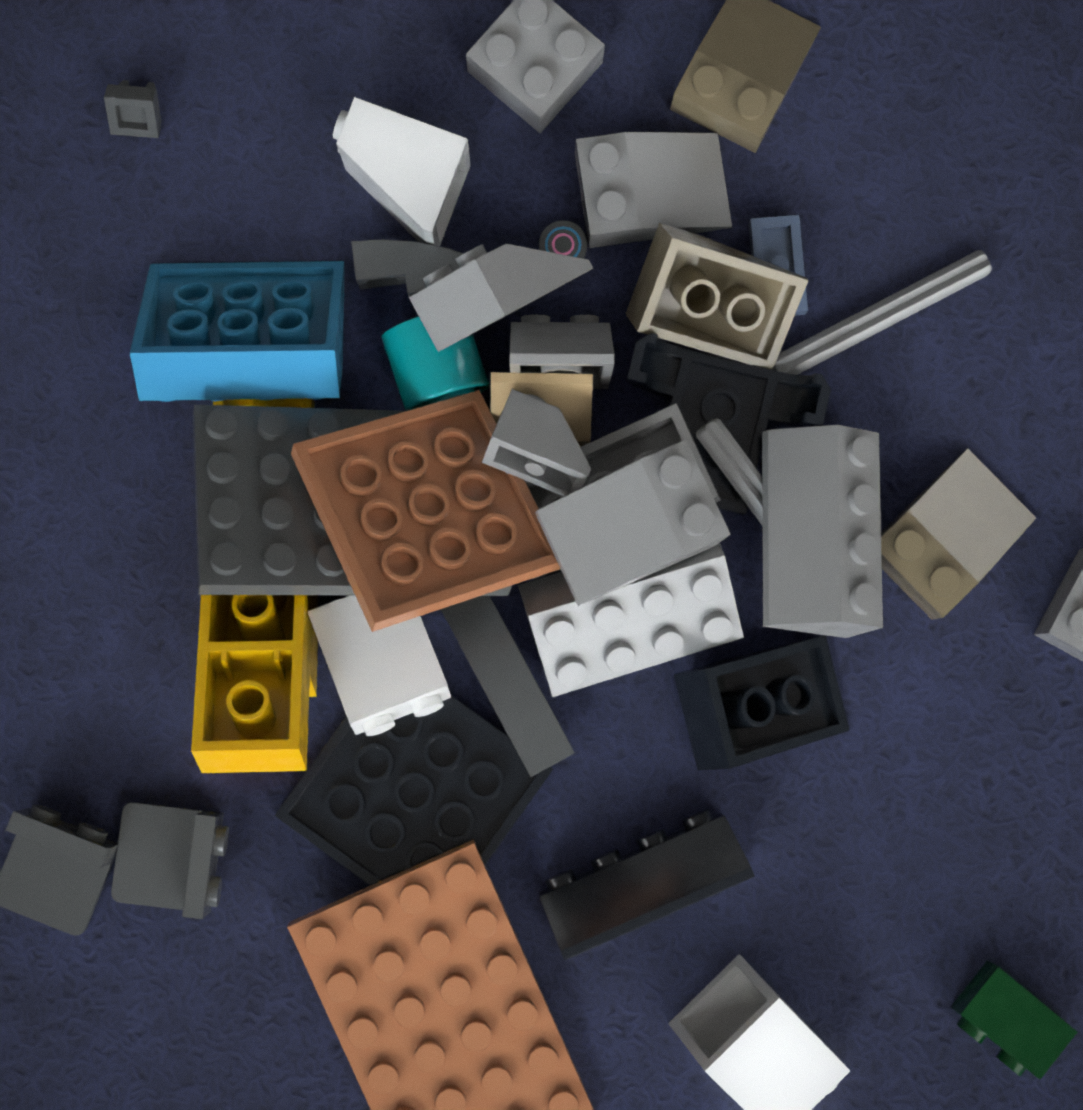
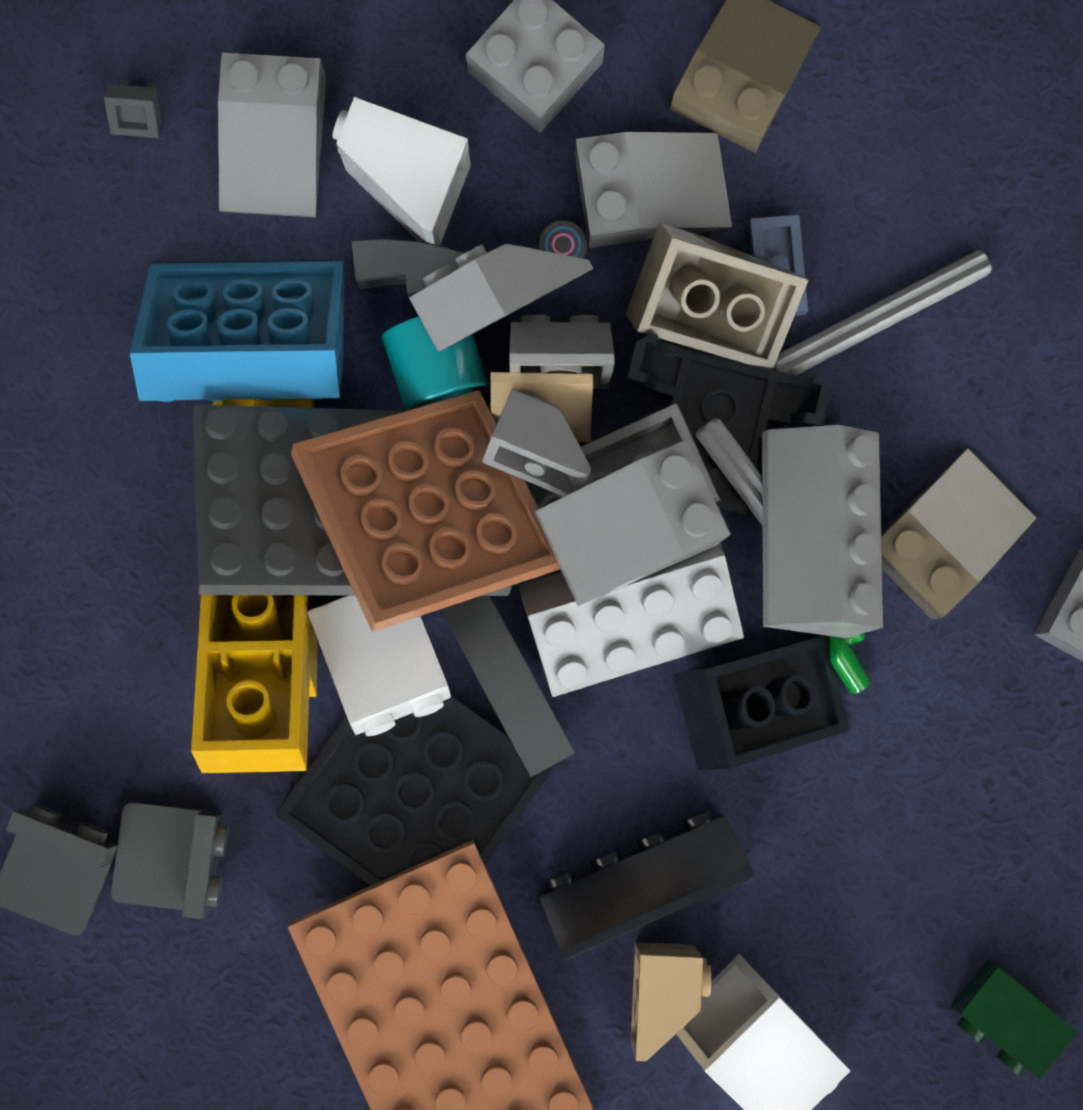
(270, 134): none -> light grey slope
(665, 993): none -> tan slope
(846, 663): none -> green arm

